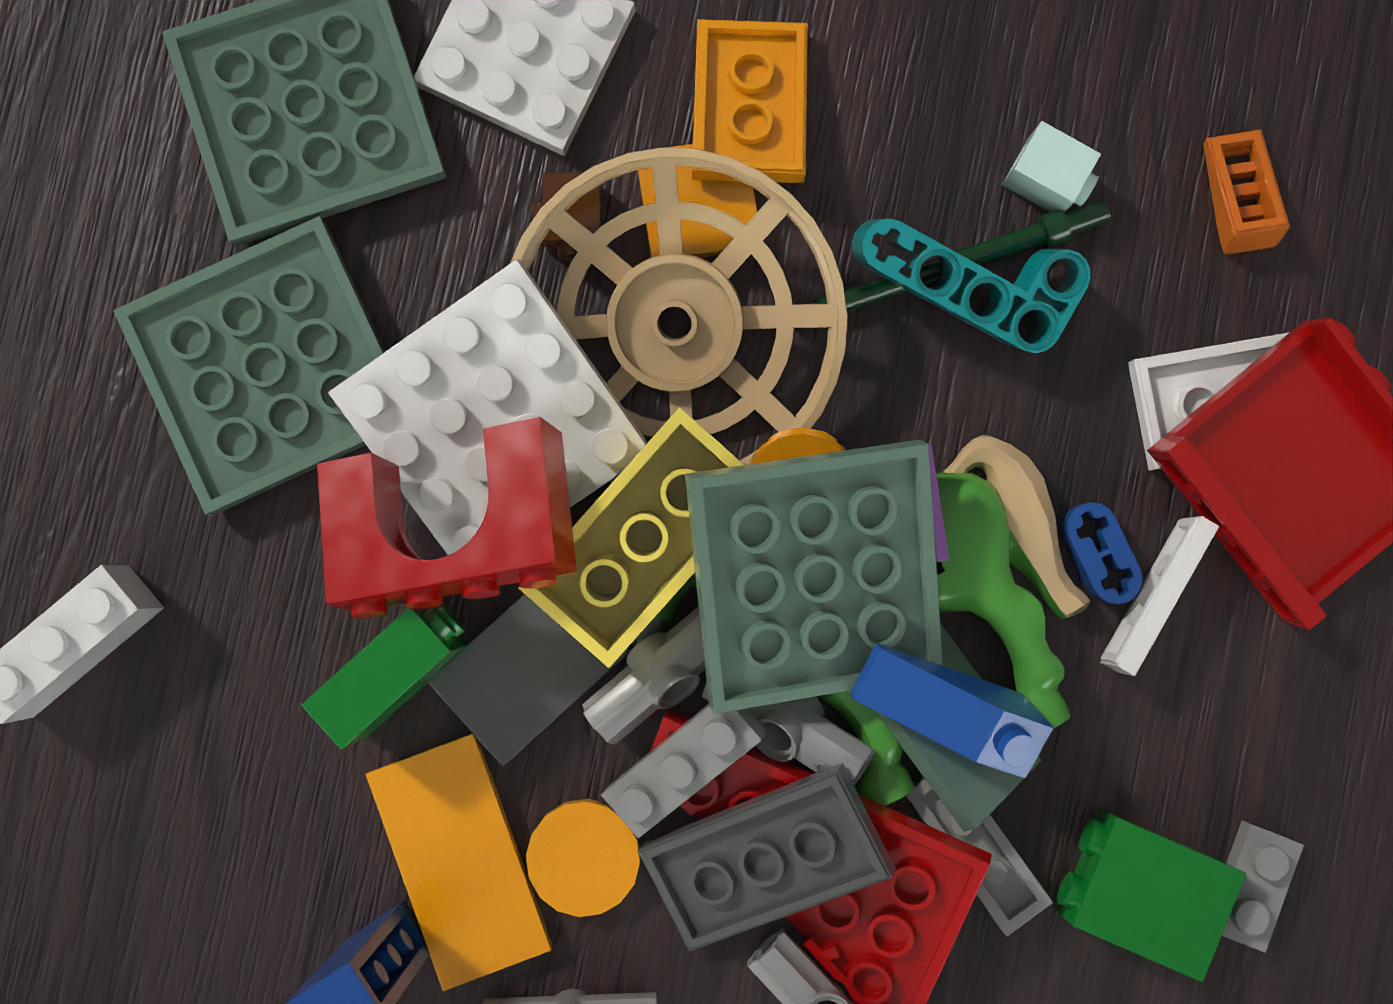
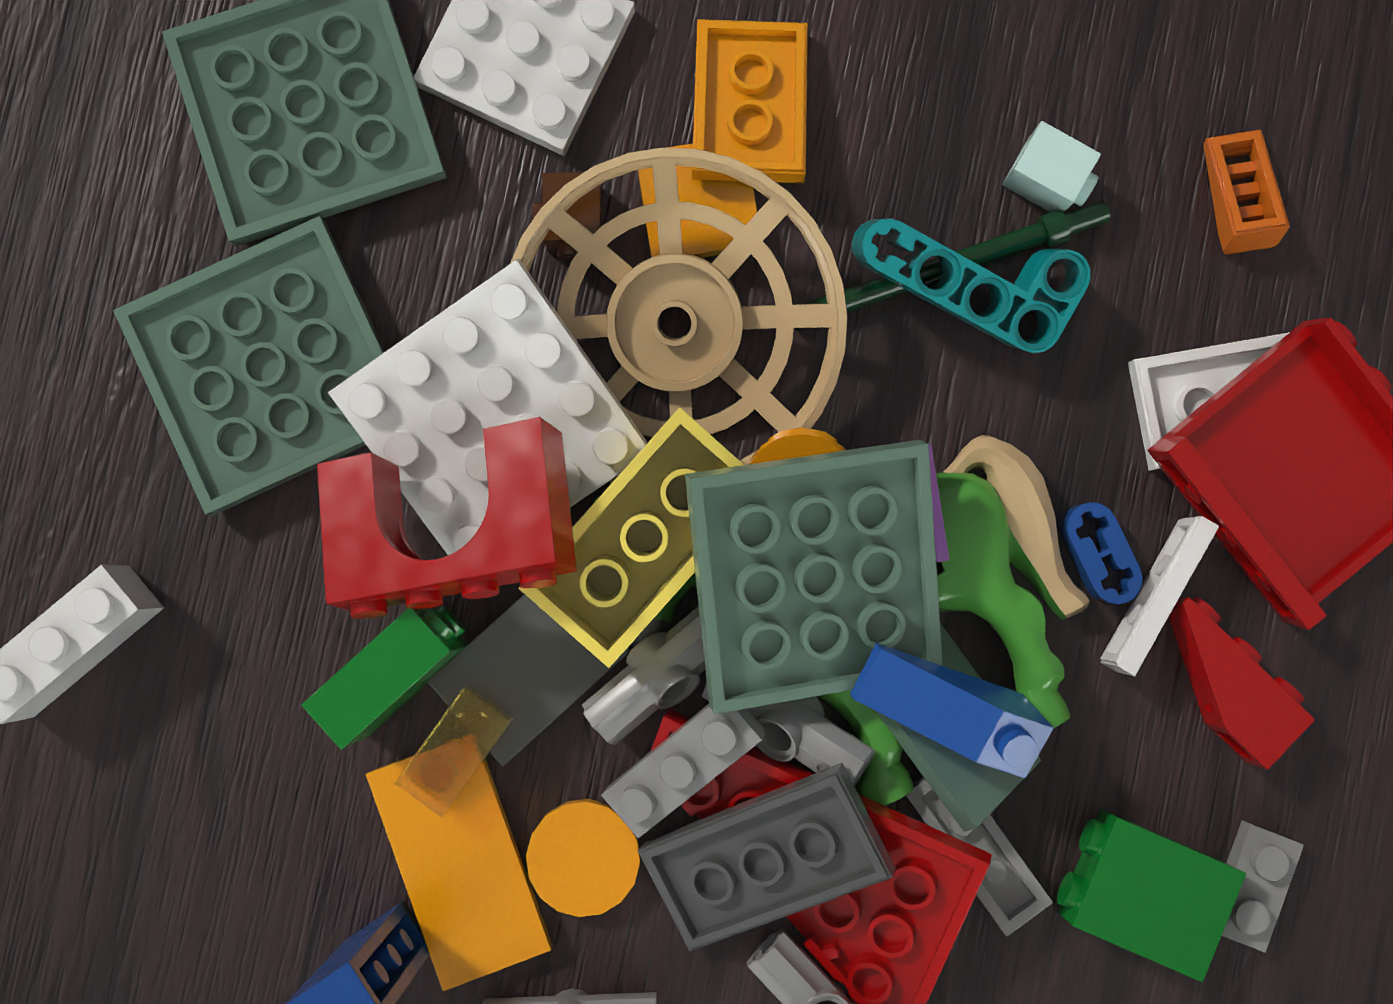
(453, 751): none -> clear yellow plate
(1234, 693): none -> red slope

